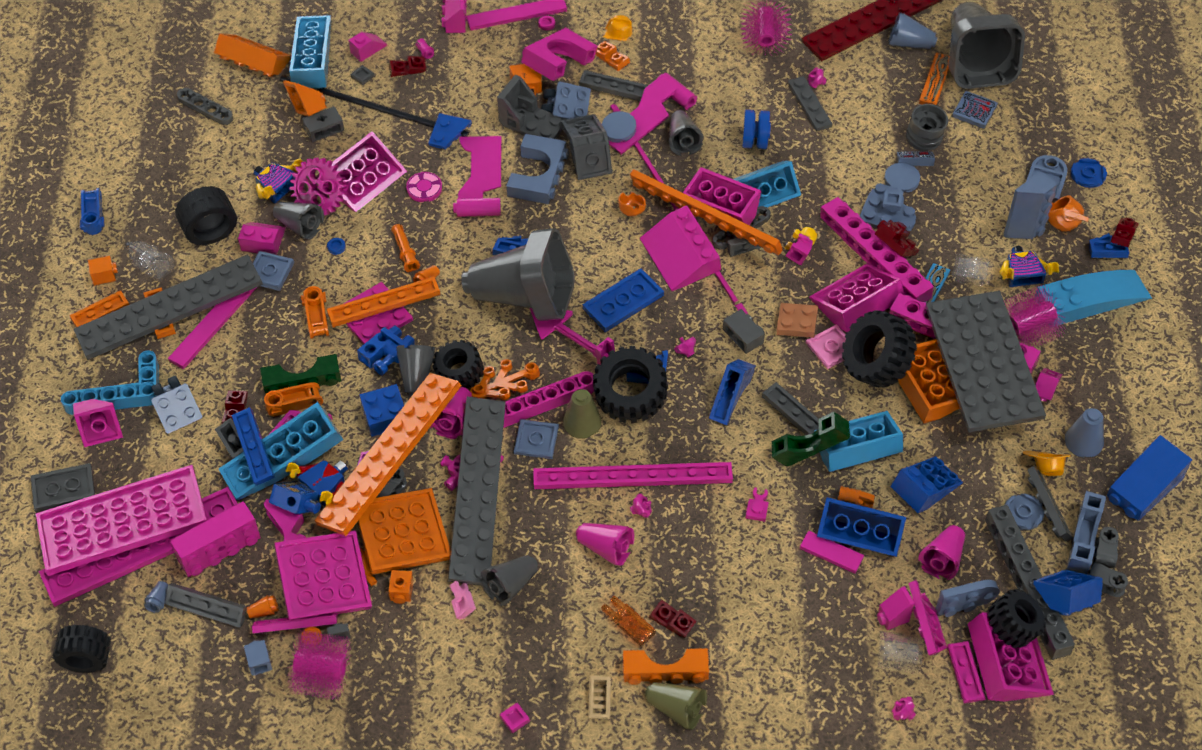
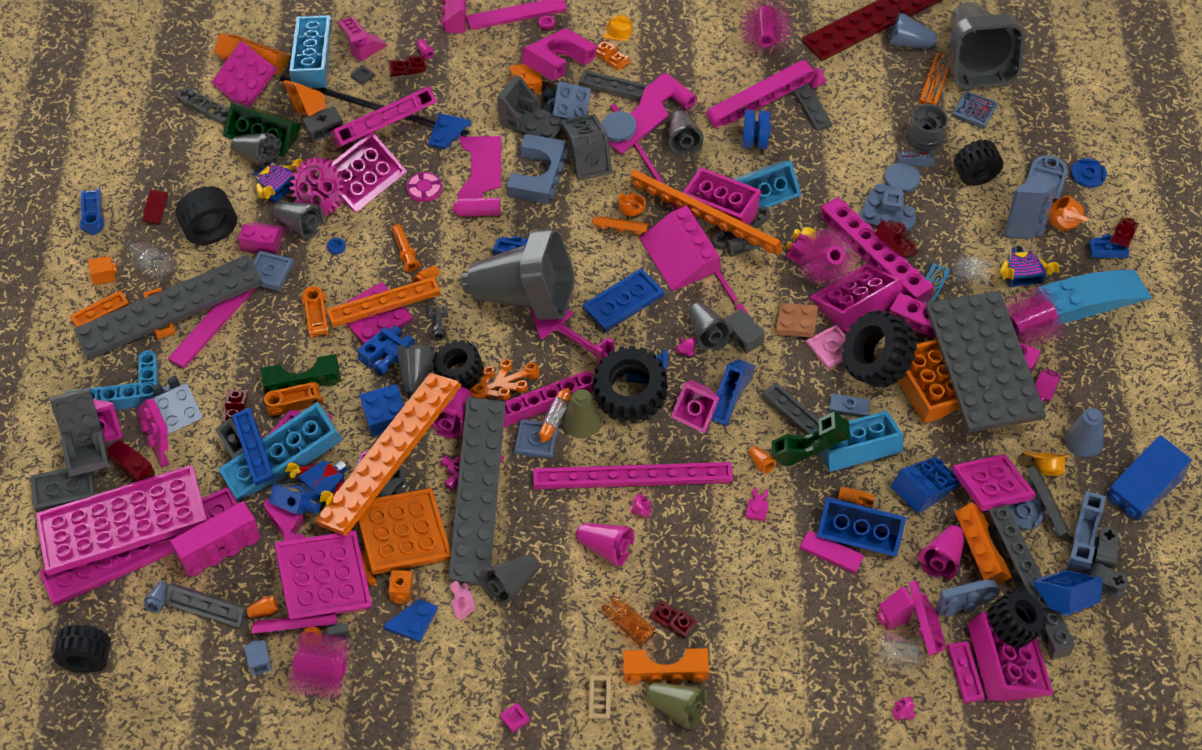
(80, 432): none -> dark grey bracket
(130, 461): none -> dark red slope
(155, 207): none -> dark red slope
(155, 429): none -> dark pink wing
(244, 75): none -> dark pink plate
(250, 120): none -> dark green slope
(258, 148): none -> dark grey cone
(352, 29): none -> dark pink tile
(382, 117): none -> dark pink fence
(413, 621): none -> blue wing
(438, 332): none -> dark grey hinge
(554, 415): none -> piece
(620, 224): none -> orange plate
(695, 406): none -> dark pink slope
(709, 327): none -> dark grey cone
(761, 94): none -> dark pink beam
(762, 460): none -> orange cone
(827, 256): none -> dark pink piece
(849, 405): none -> sand blue plate
(976, 532): none -> orange arch
(978, 162): none -> black tyre
(993, 482): none -> dark pink plate

